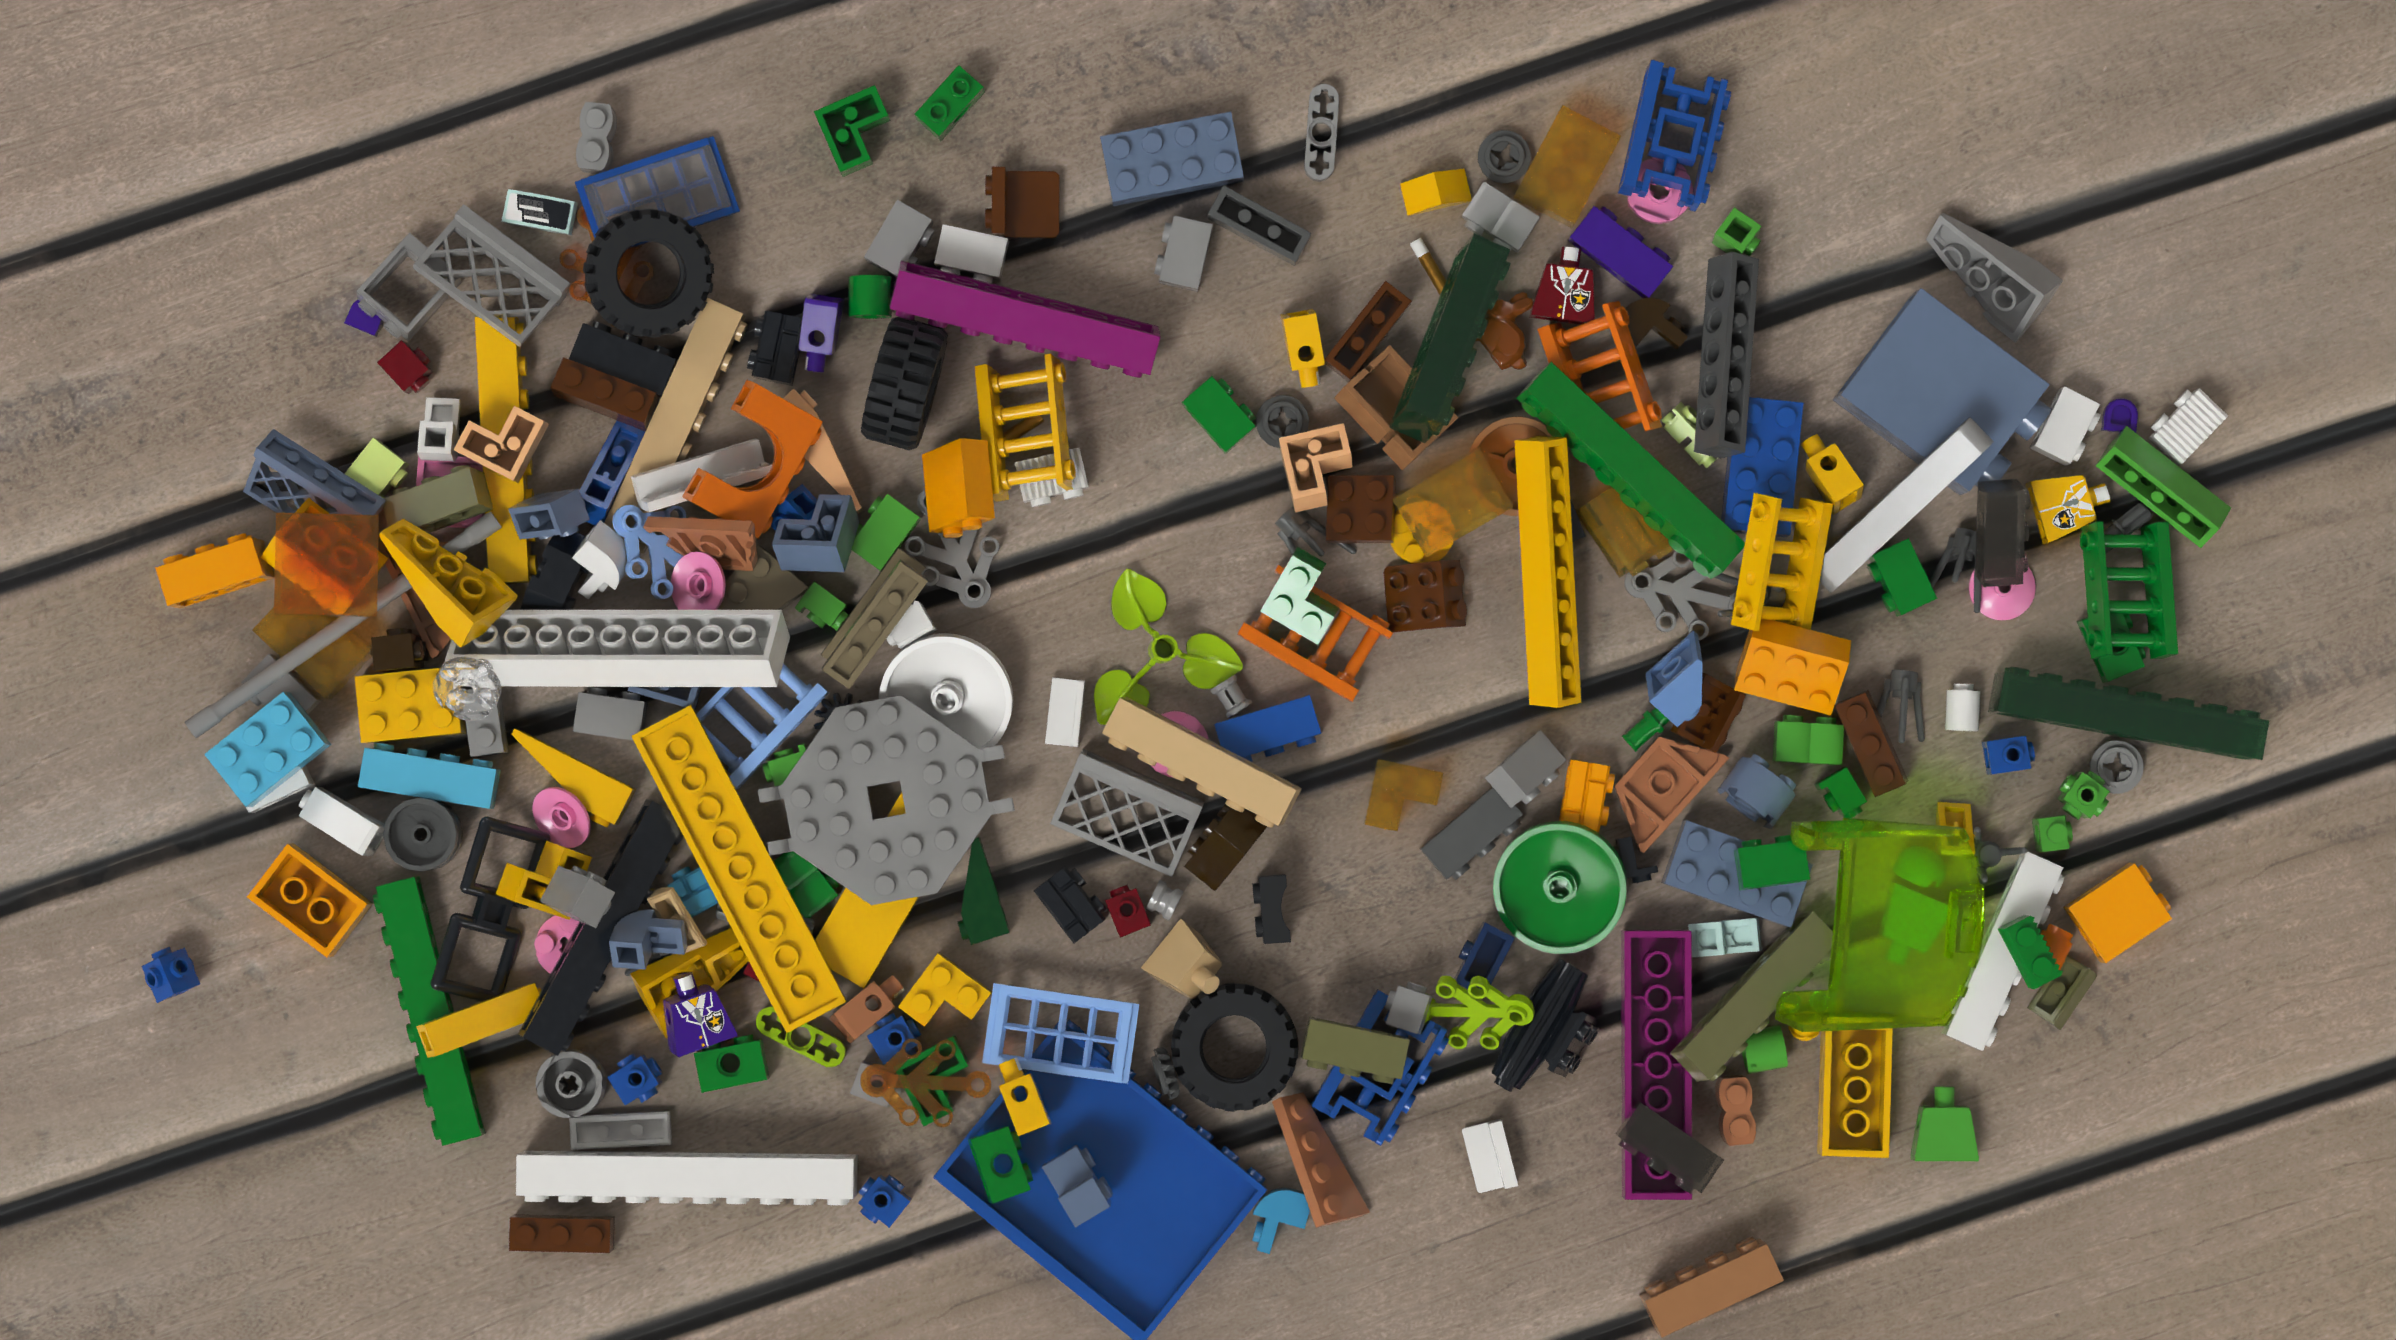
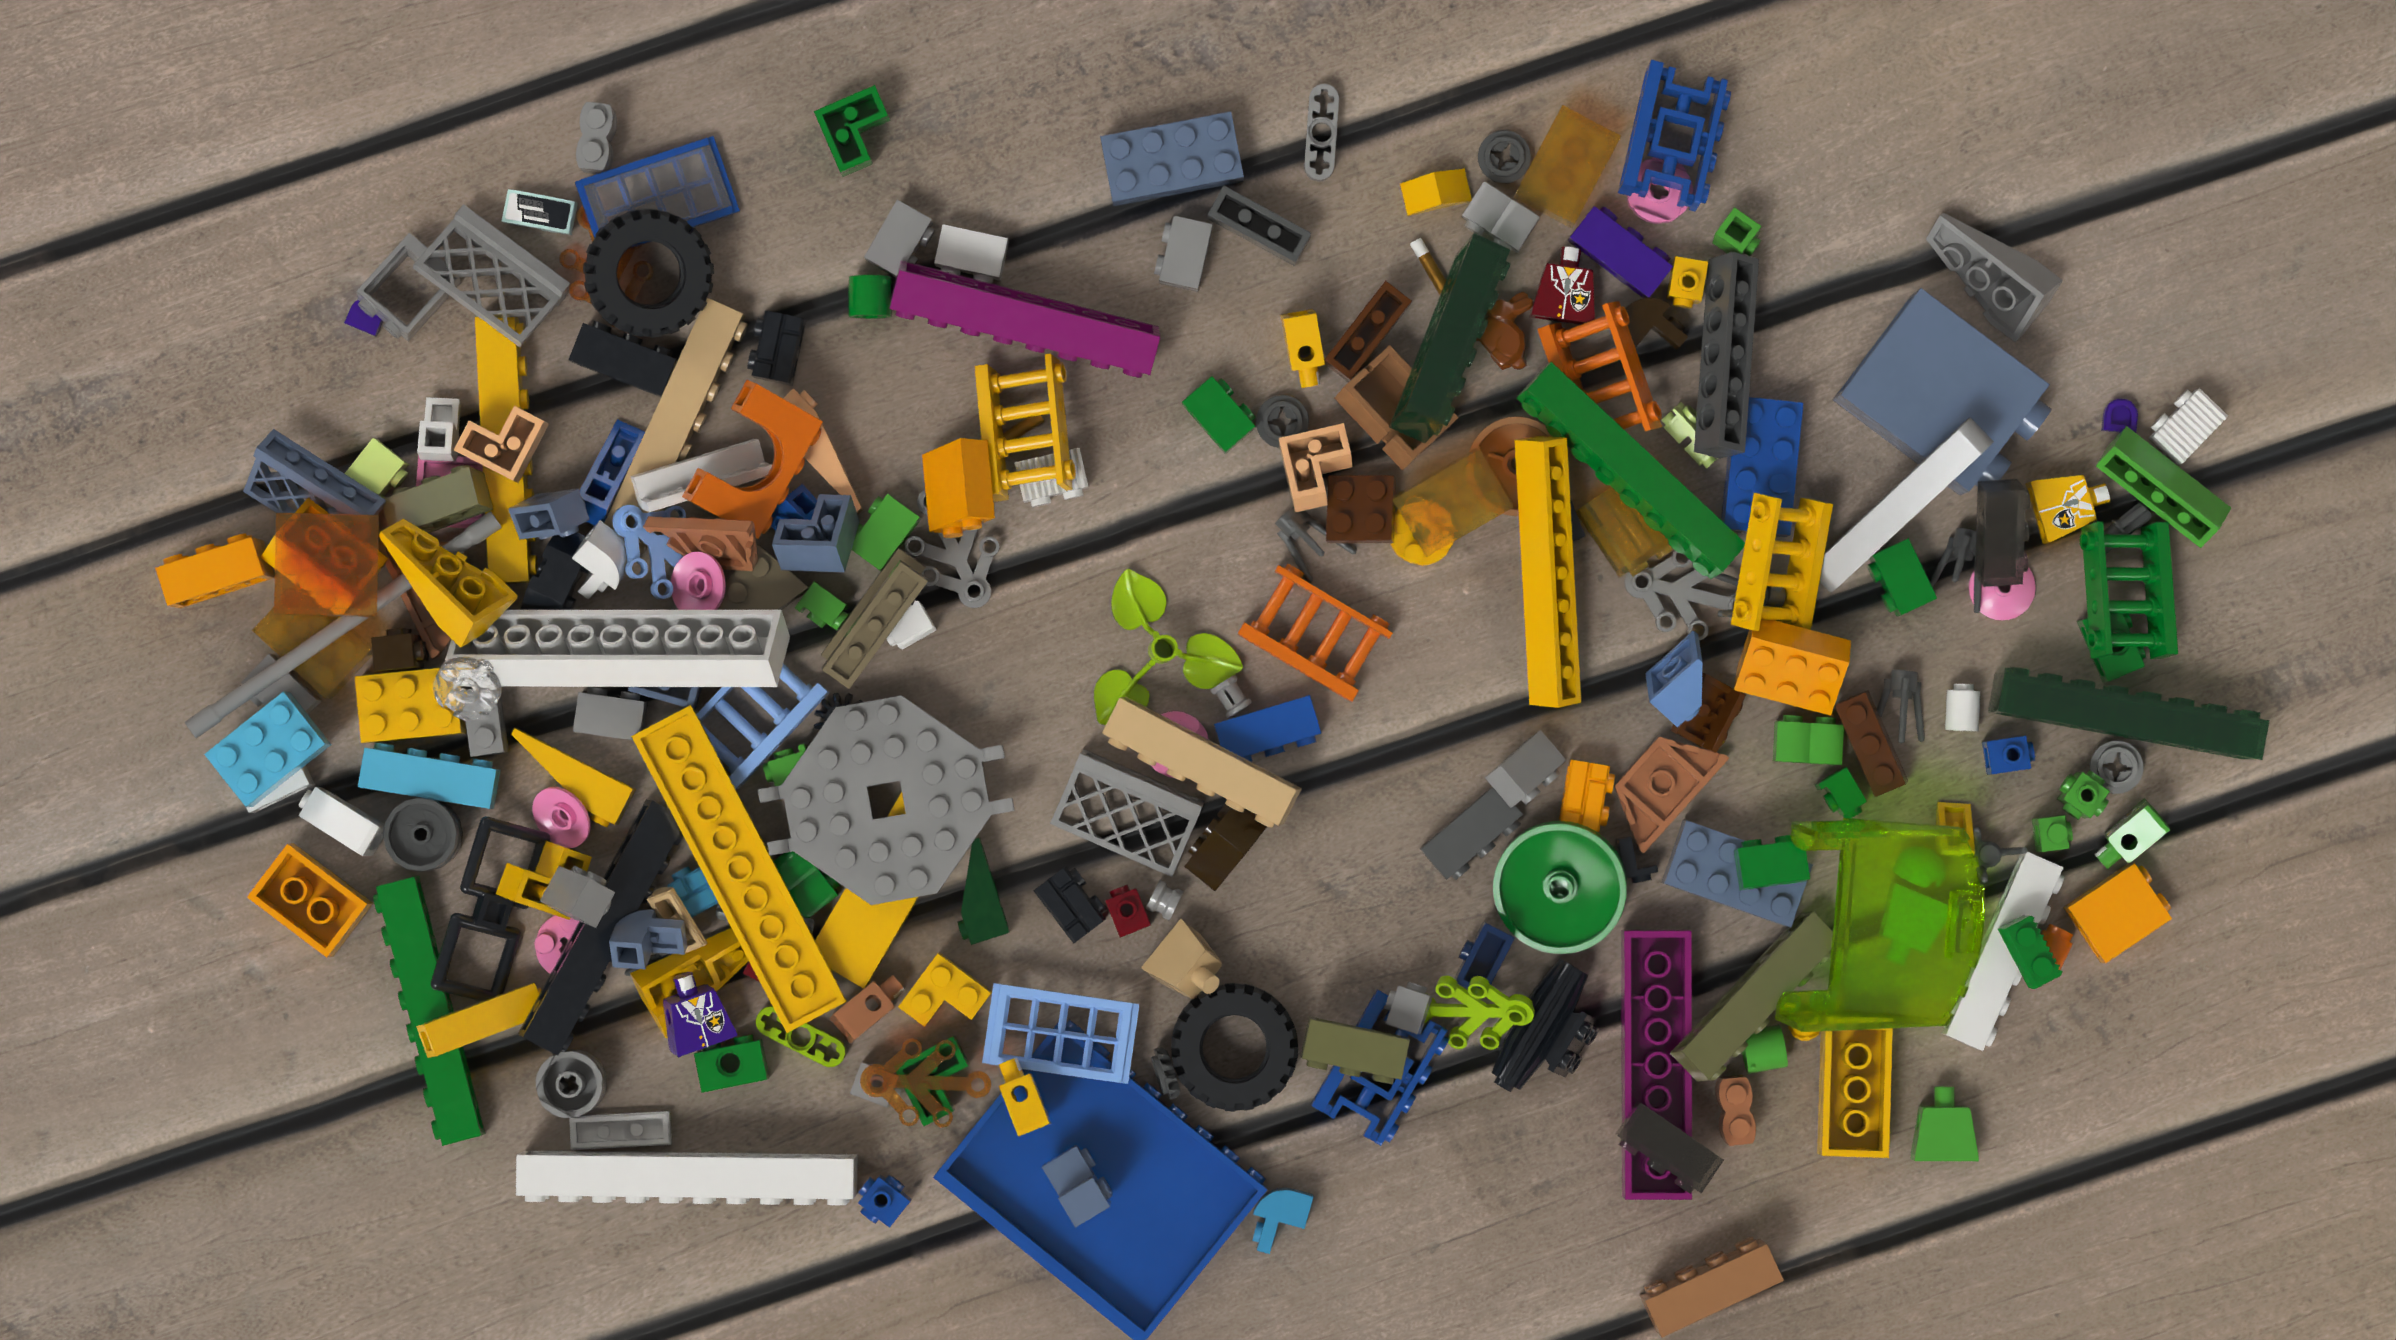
(170, 973): blue brick -> none
(407, 367): dark red brick -> none
(561, 1233): reddish brown brick -> none
(604, 394): reddish brown brick -> none
(625, 1084): blue brick -> none
(824, 315): torso -> none
(882, 1040): blue brick -> none
(904, 383): black tyre -> none
(949, 103): green brick -> none
(955, 684): white dish -> none
(986, 1149): green brick -> none
(1023, 203): reddish brown bracket -> none
(1065, 712): white panel -> none
(1271, 922): black brick -> none
(1293, 601): brick -> none
(1321, 1173): nougat wing -> none
(1392, 785): clear yellow brick -> none
(1425, 596): reddish brown bracket -> none
(1489, 1156): white panel -> none
(1645, 728): green pin -> none
(1686, 281): none -> yellow brick
(1725, 937): light aqua slope -> none
(1757, 790): sand blue brick -> none
(1835, 486): yellow torso -> none
(2061, 996): olive slope -> none
(2066, 426): white brick -> none
(2141, 822): none -> torso

